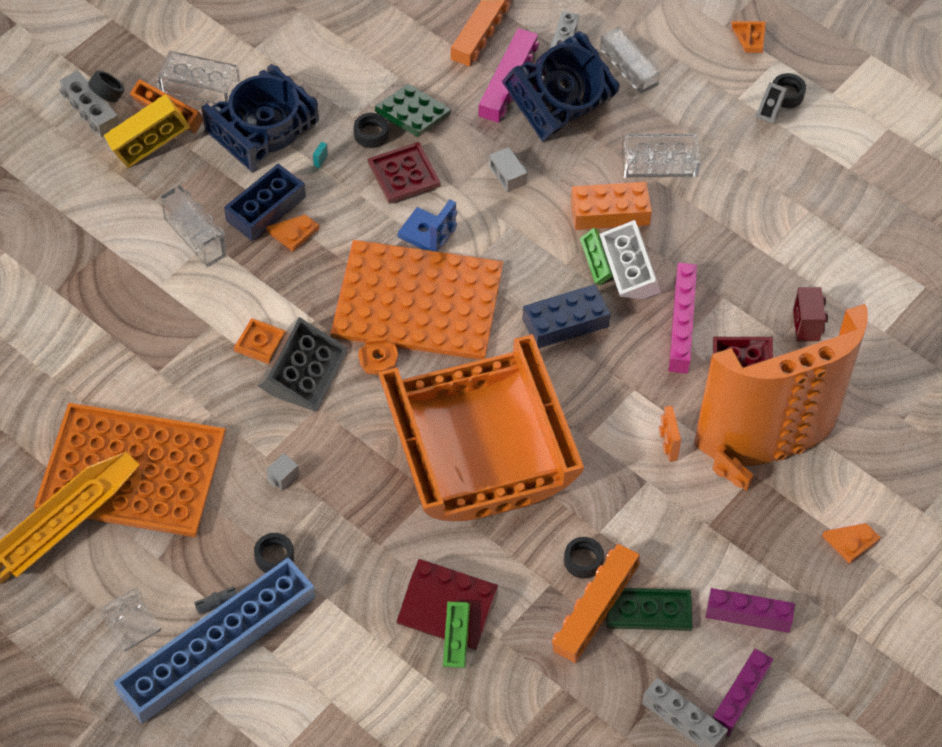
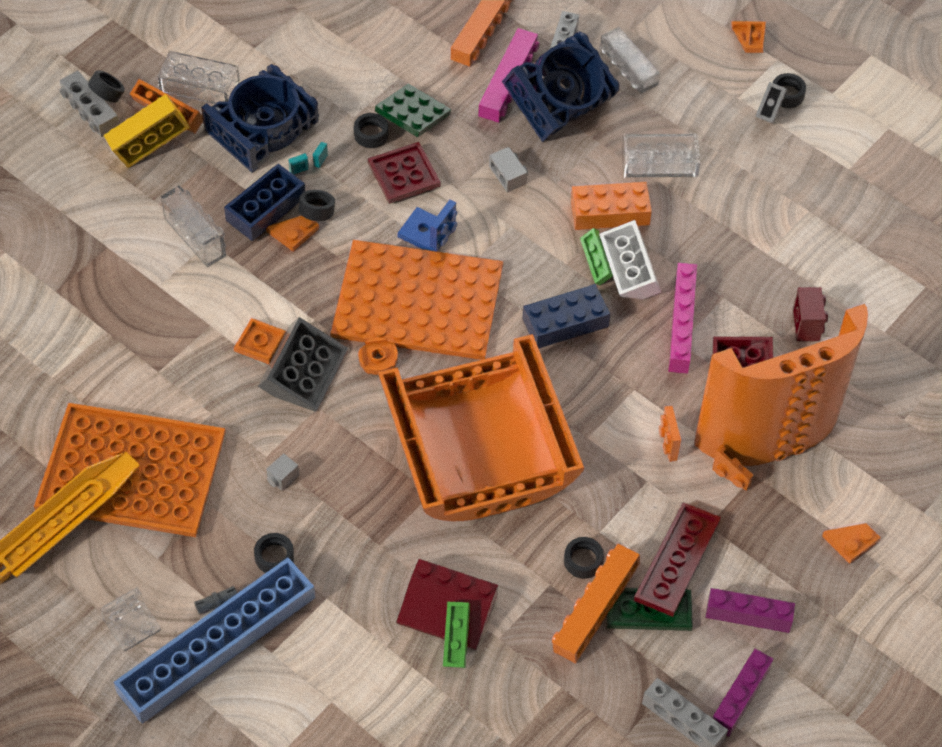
(298, 164): none -> teal tile
(316, 213): none -> black tyre
(677, 559): none -> dark red plate

